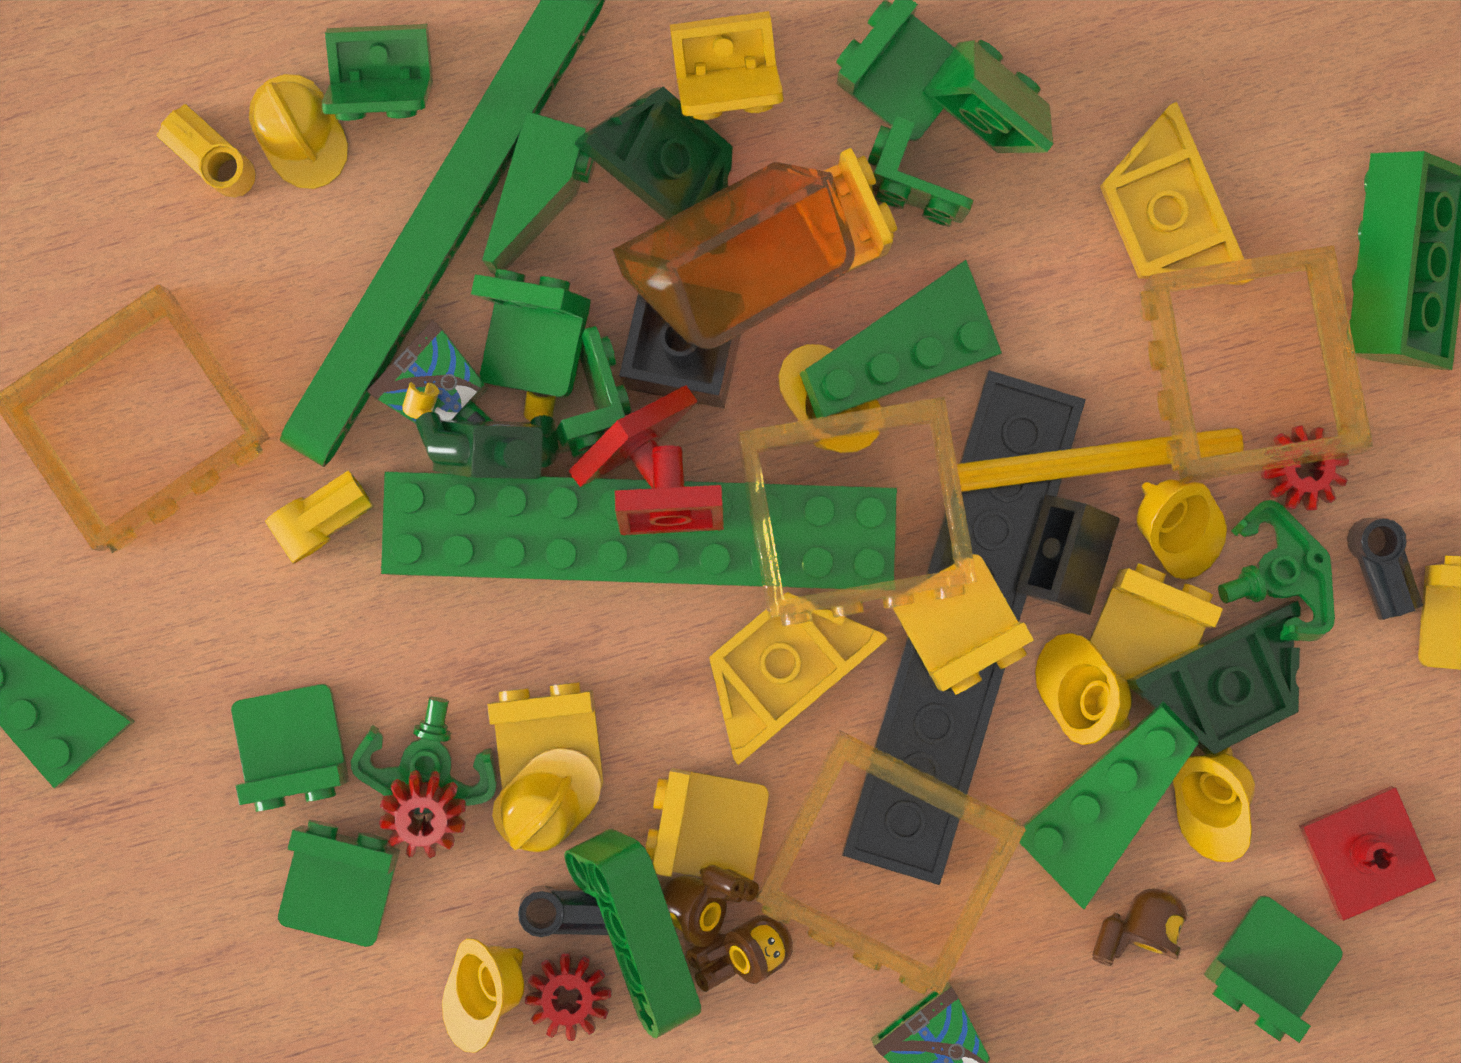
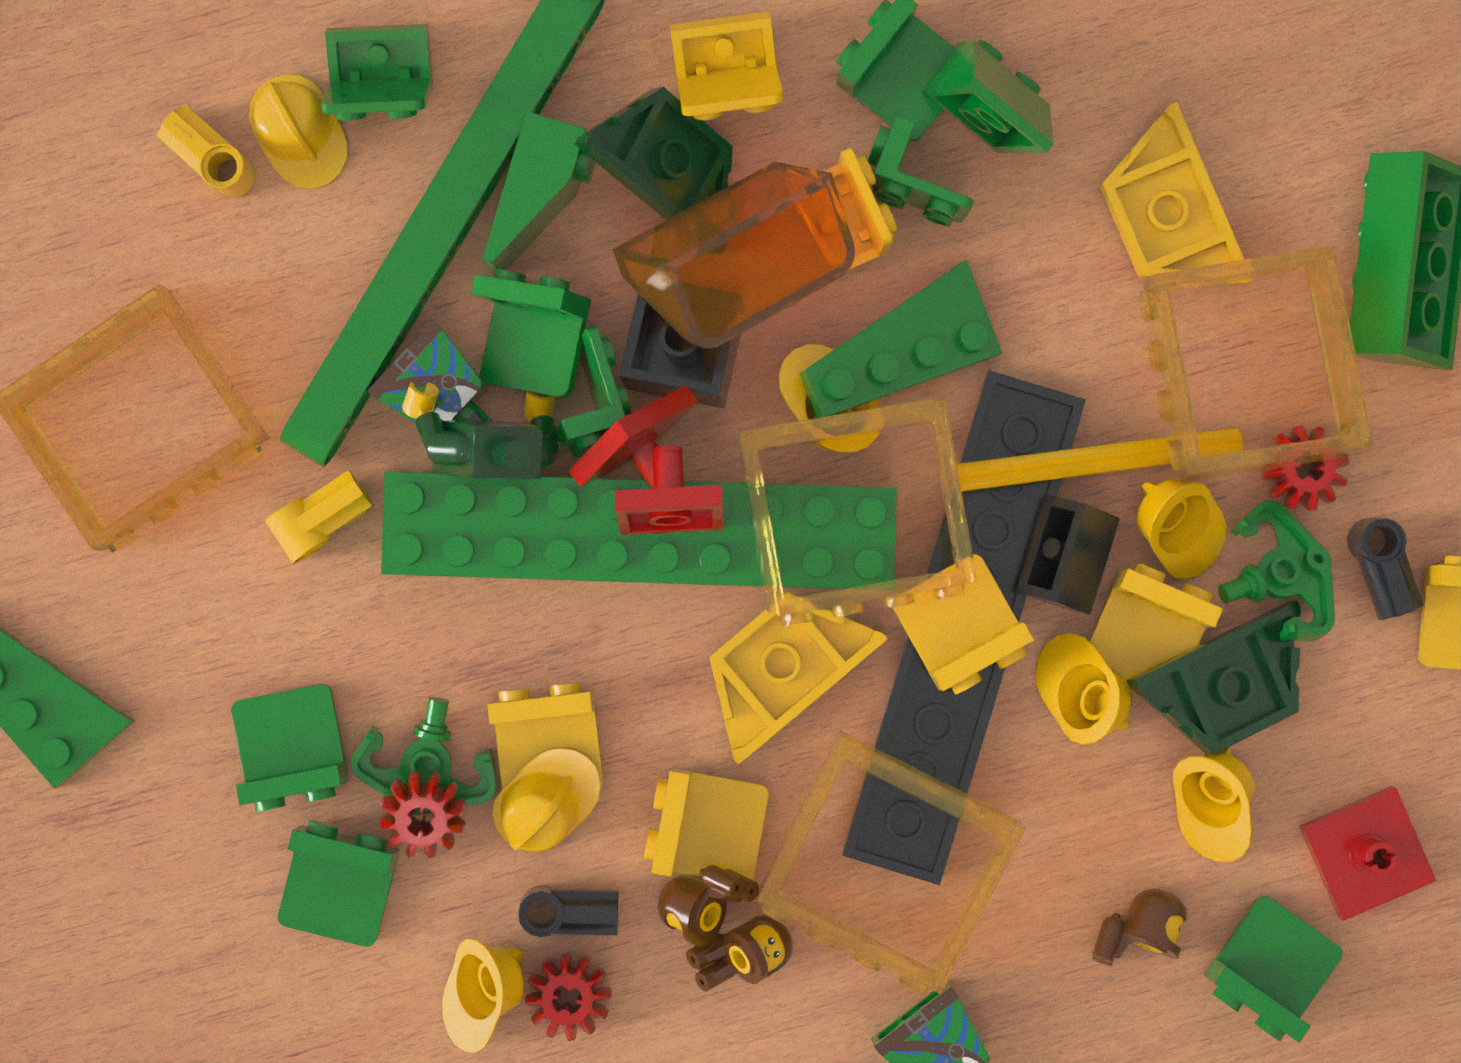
(639, 926): green beam -> none
(1101, 810): green wing -> none

